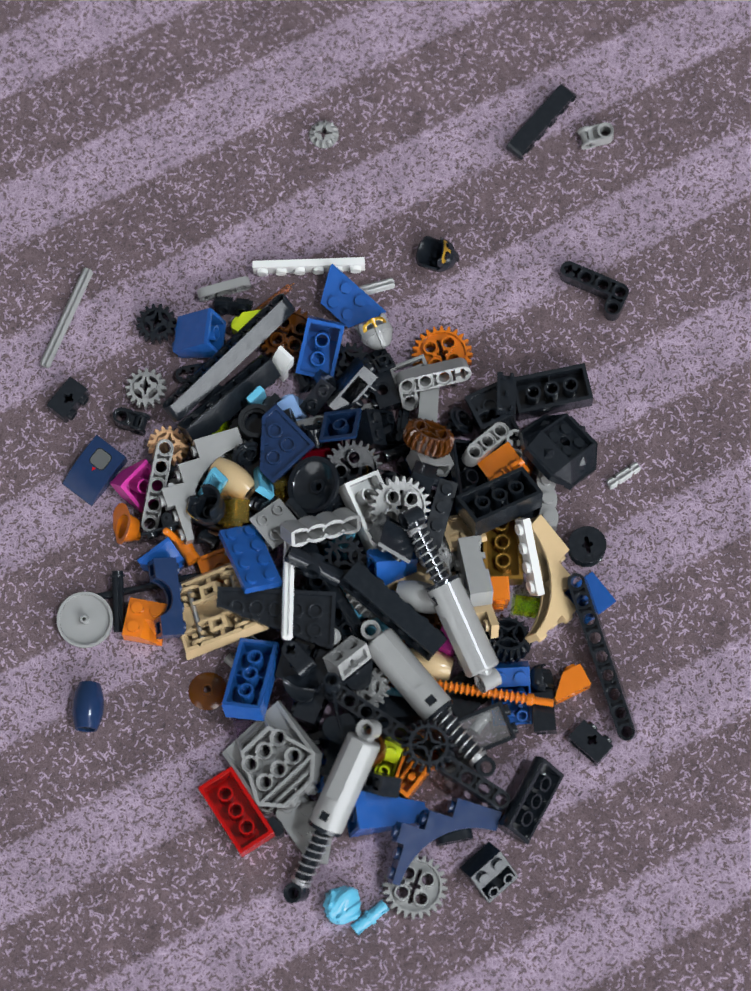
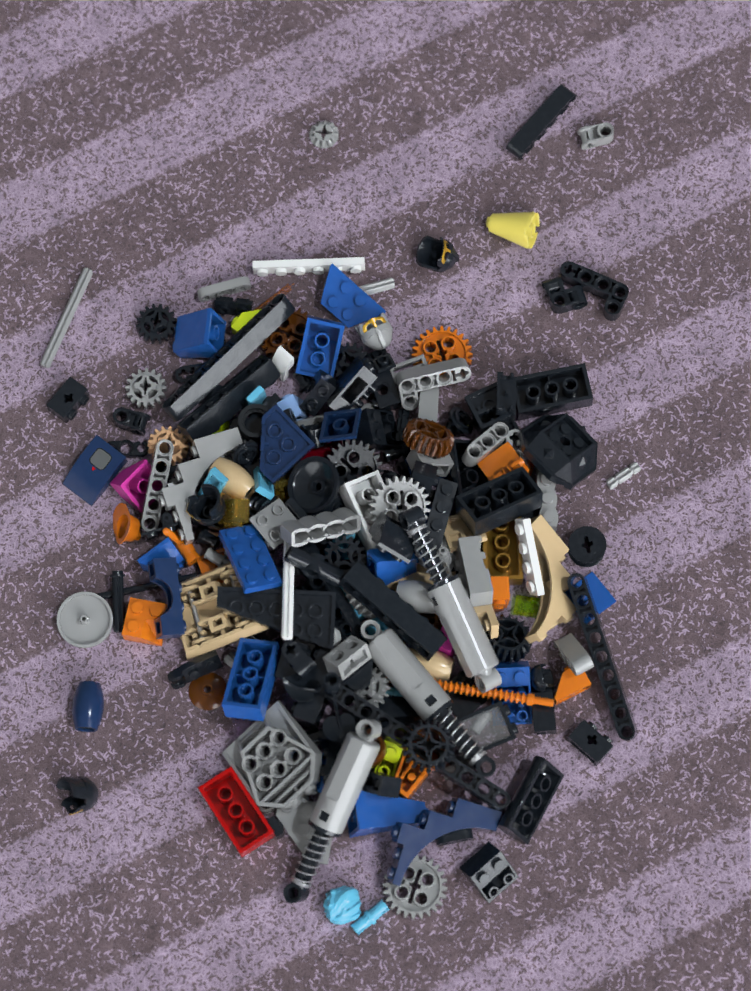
(82, 793): none -> black helmet
(134, 453): none -> black piece
(194, 669): none -> black hinge
(216, 557): none -> light grey axle
(515, 227): none -> light yellow cone
(572, 298): none -> black piece
(574, 654): none -> light grey beam

